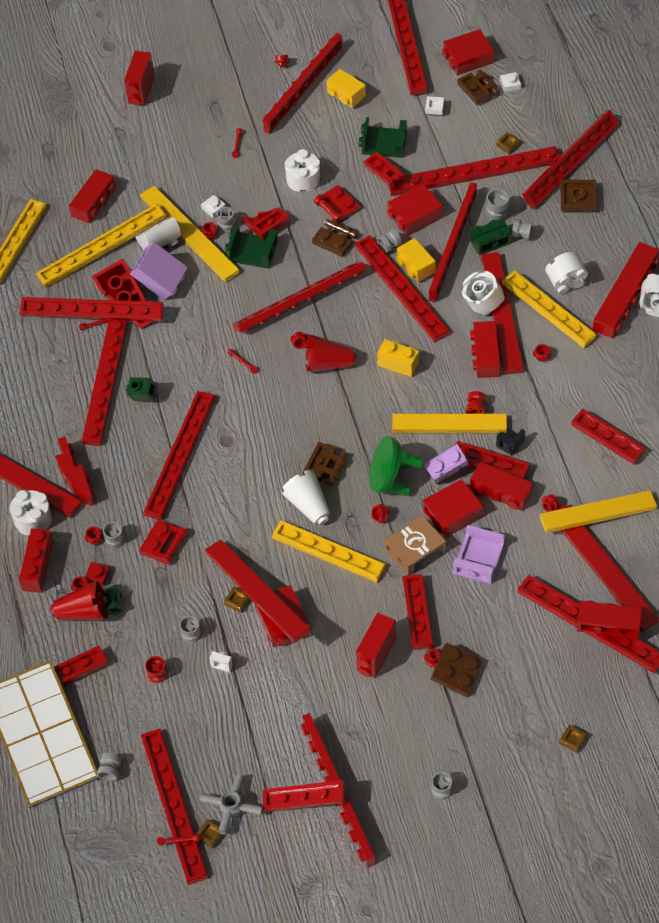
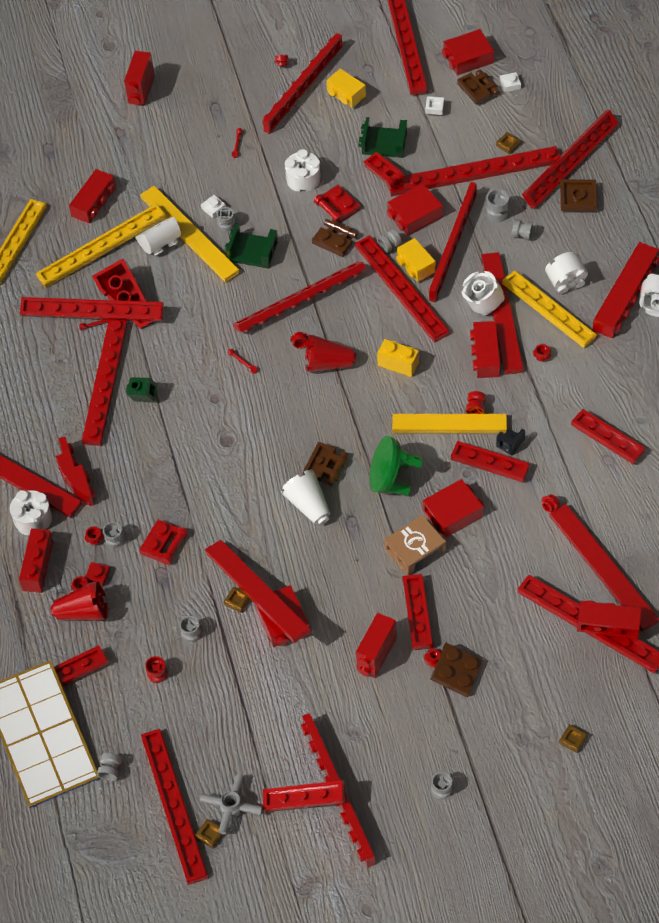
(114, 601): dark green bush -> none
(159, 271): lavender brick -> none
(161, 841): red hinge -> none
(179, 455): red tile -> none
(207, 227): red plate -> none
(221, 661): white plate -> none
(265, 221): red wing -> none
(329, 551): yellow tile -> none
(380, 513): red plate -> none
(446, 464): lavender brick -> none
(479, 554): lavender panel -> none
(490, 236): dark green brick -> none
(501, 486): red brick -> none
(598, 511): yellow tile -> none

